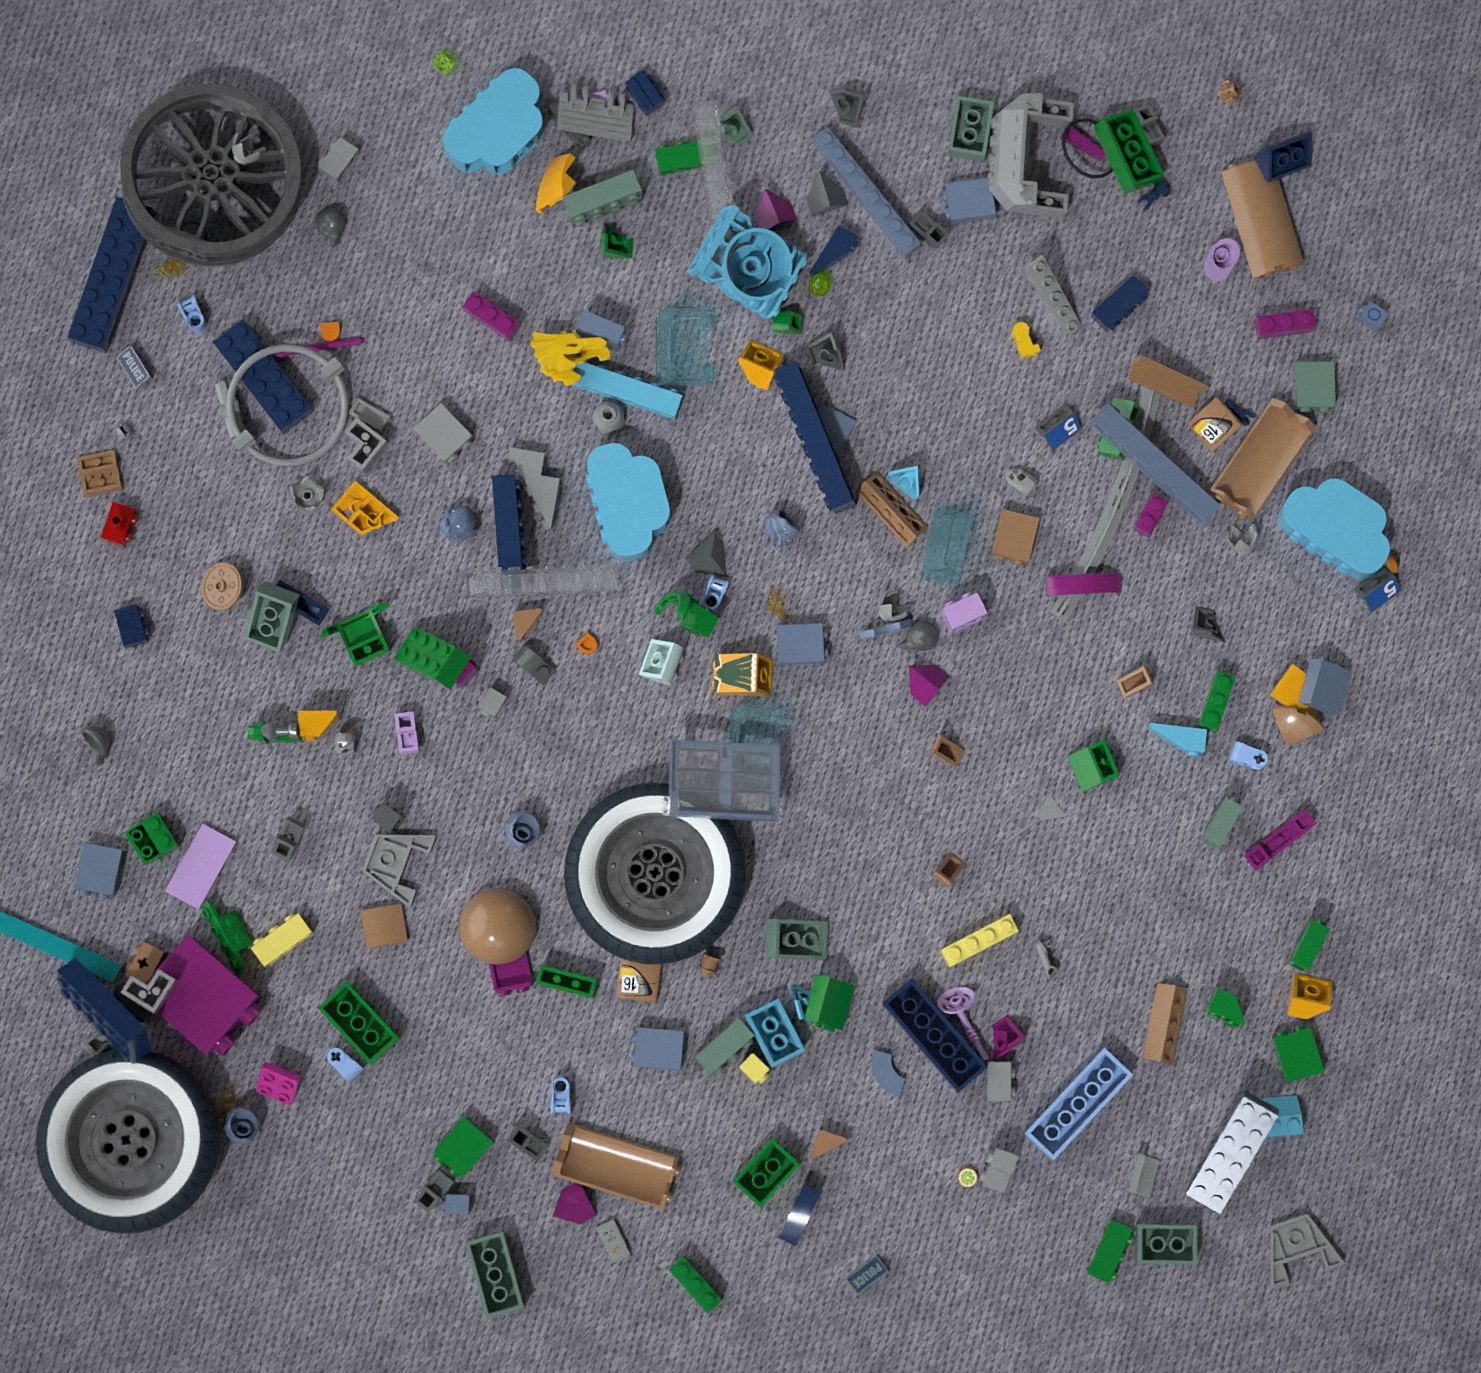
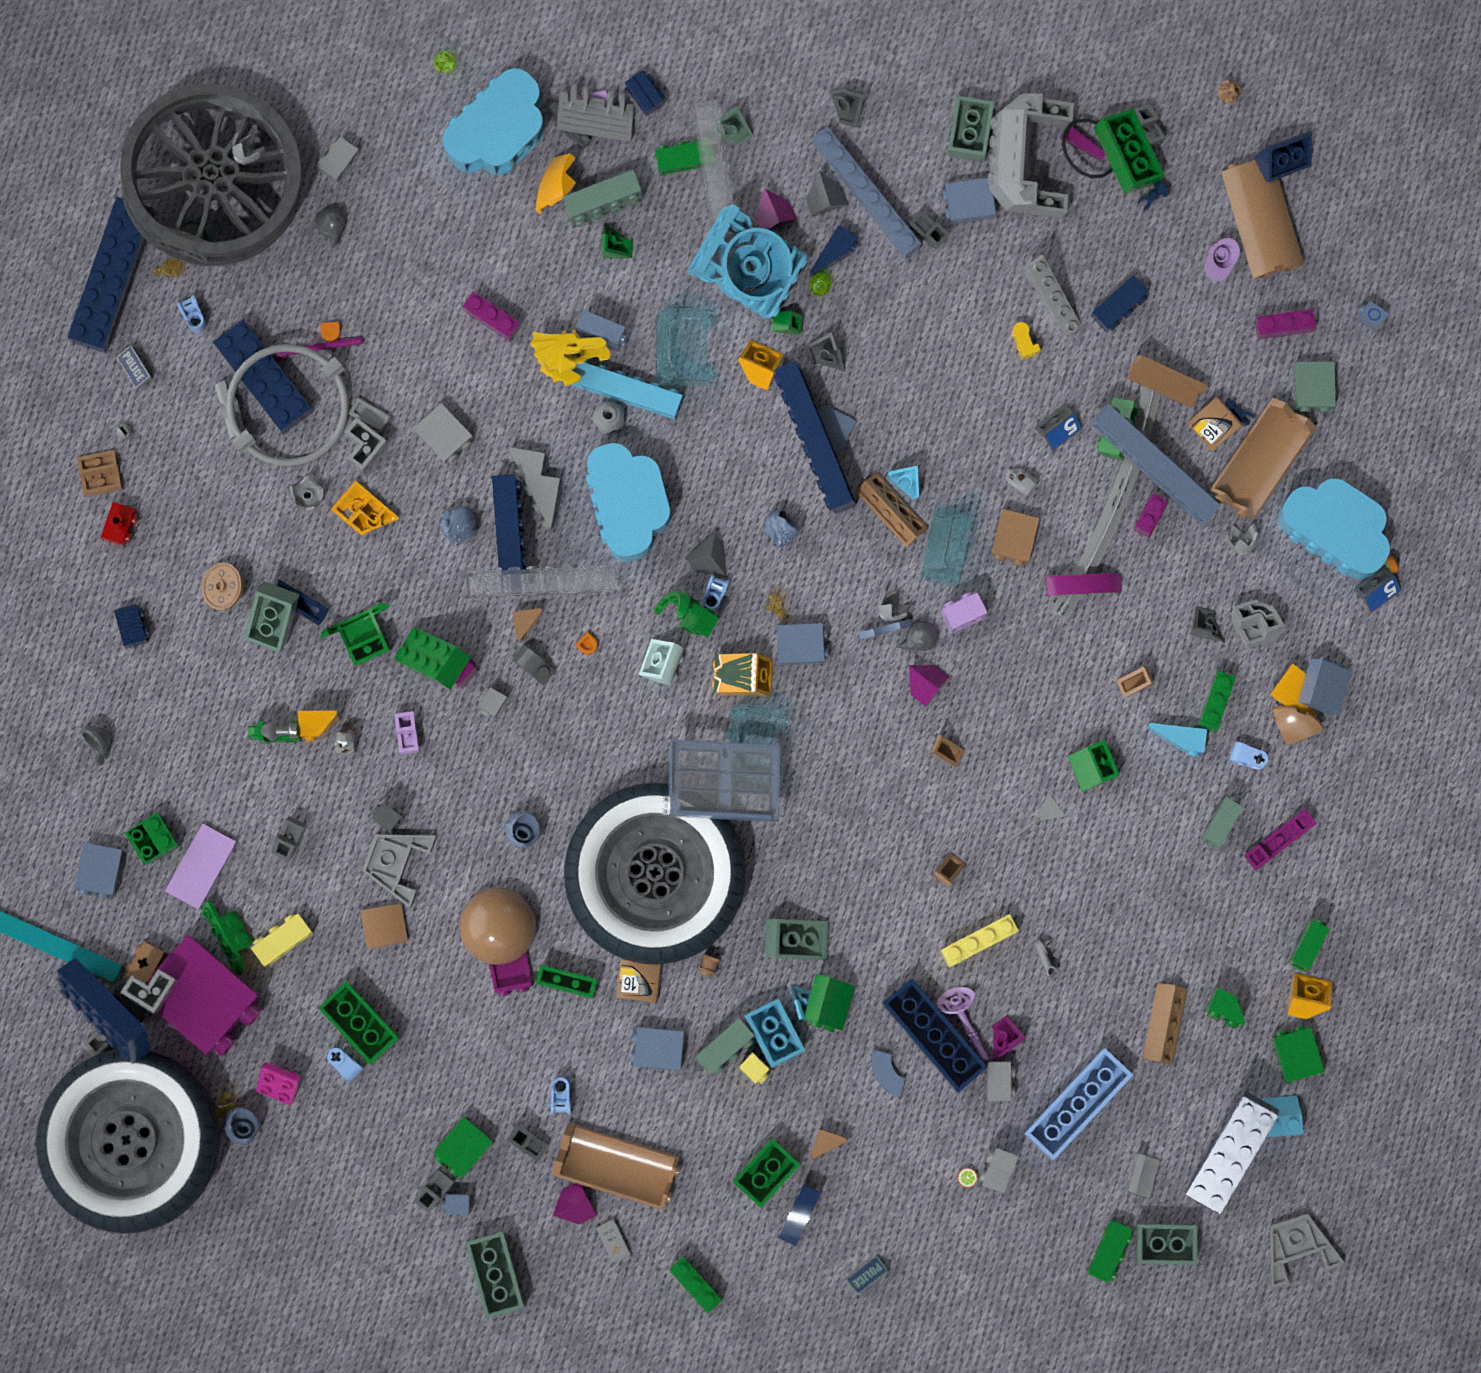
(1256, 623): none -> light grey brick

